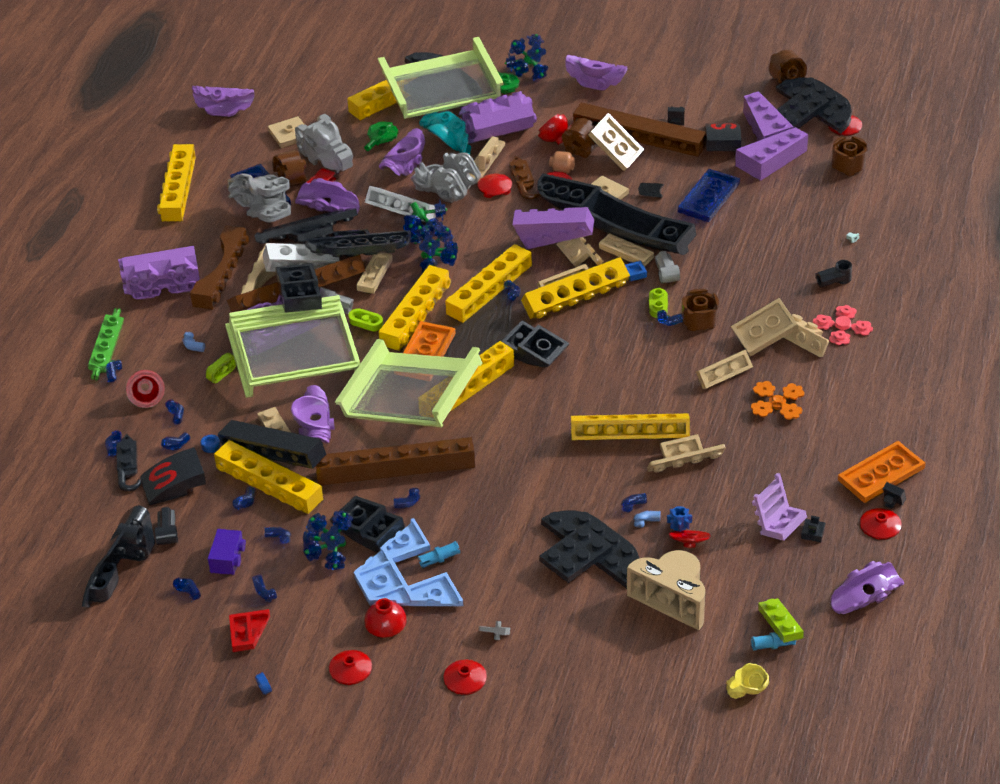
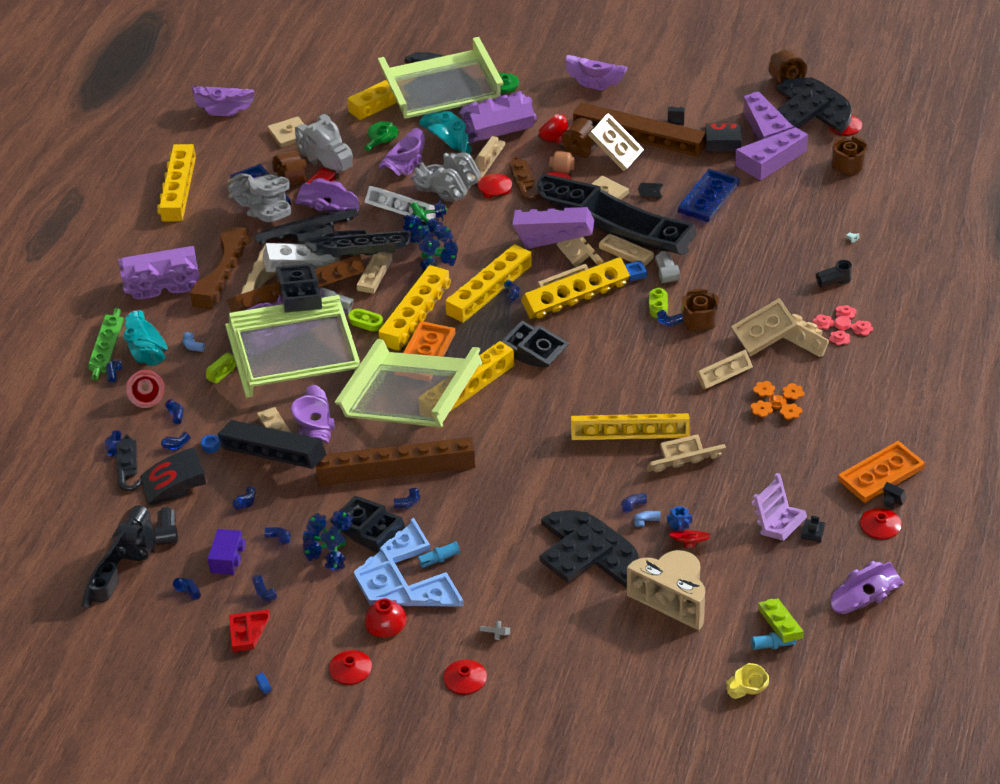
(144, 340): none -> teal piece
(268, 476): yellow brick -> none
(531, 58): clear blue plant -> none

